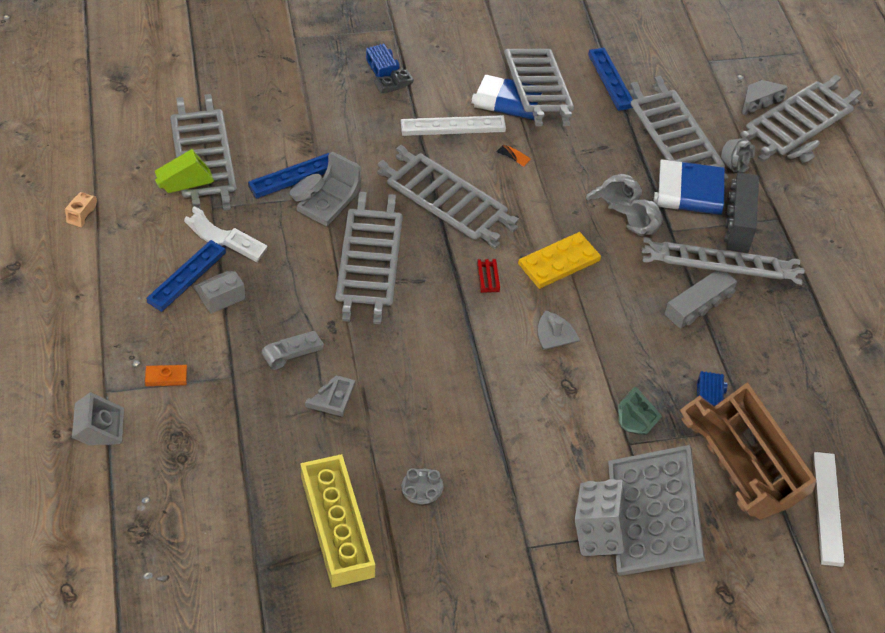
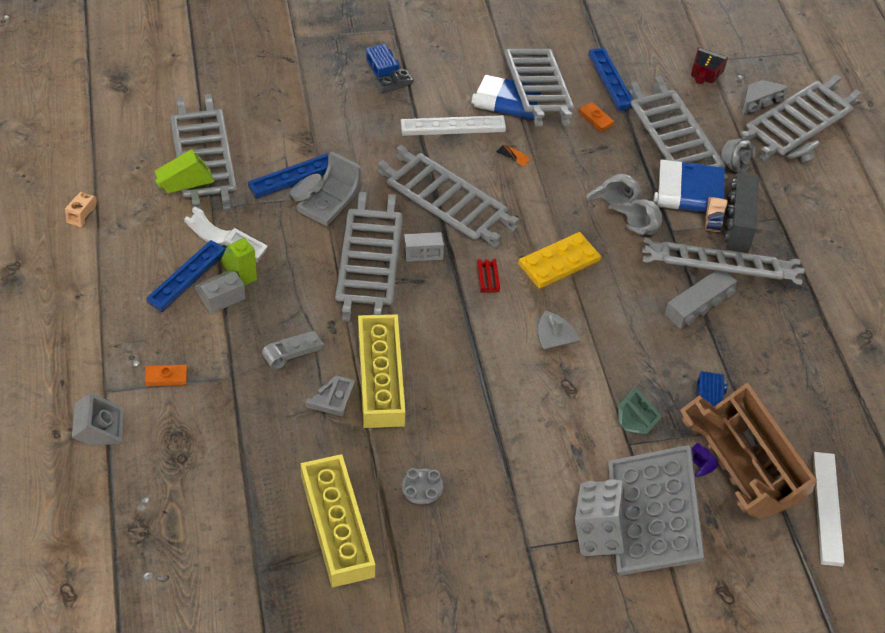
(241, 259): none -> lime slope
(381, 371): none -> light yellow brick
(423, 247): none -> light grey hinge
(596, 116): none -> orange plate
(704, 460): none -> dark purple plate
(708, 66): none -> torso
(715, 214): none -> leg

